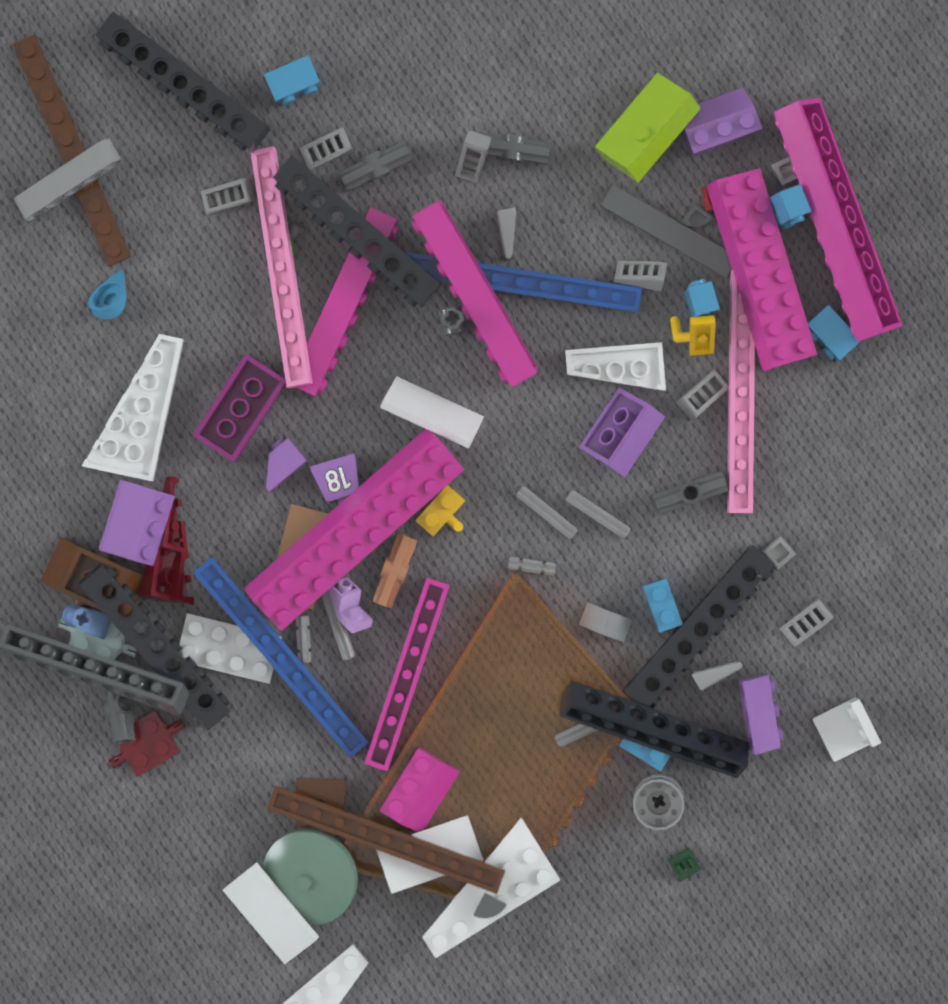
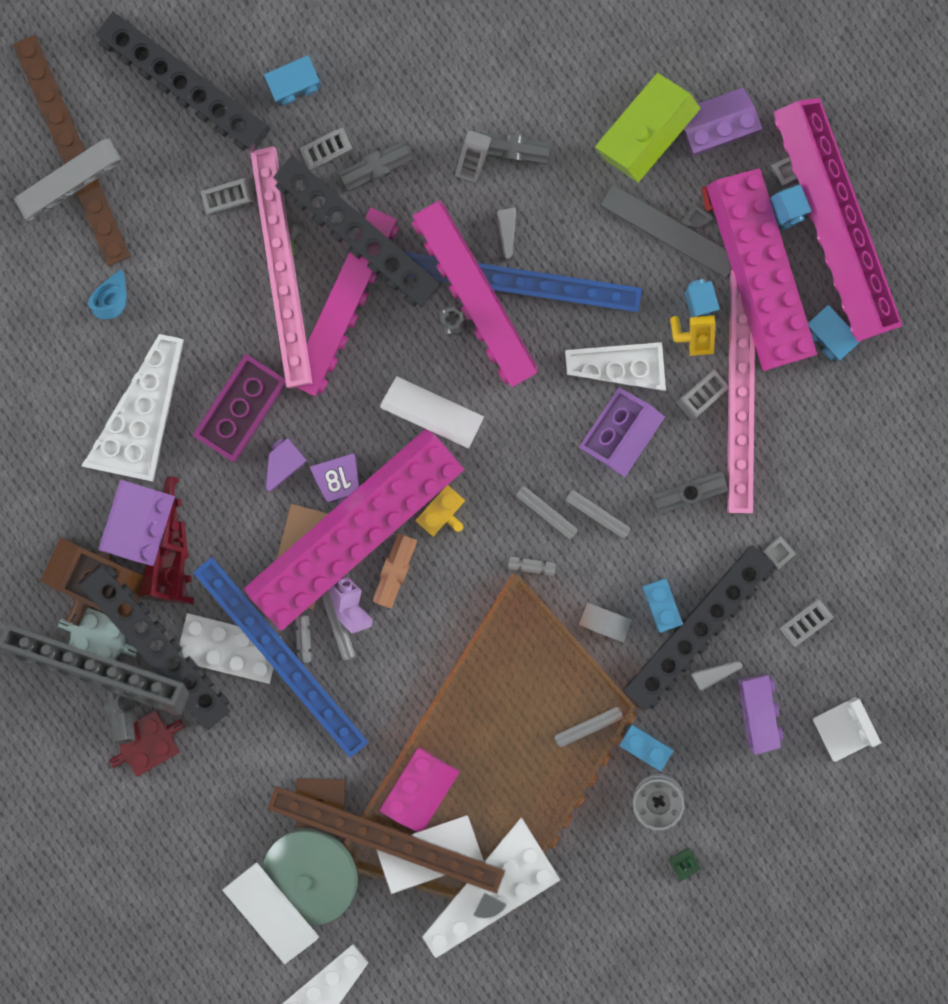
(89, 621): medium blue piece -> none
(407, 674): dark pink brick -> none
(647, 281): light grey slope -> none
(654, 729): black brick -> none

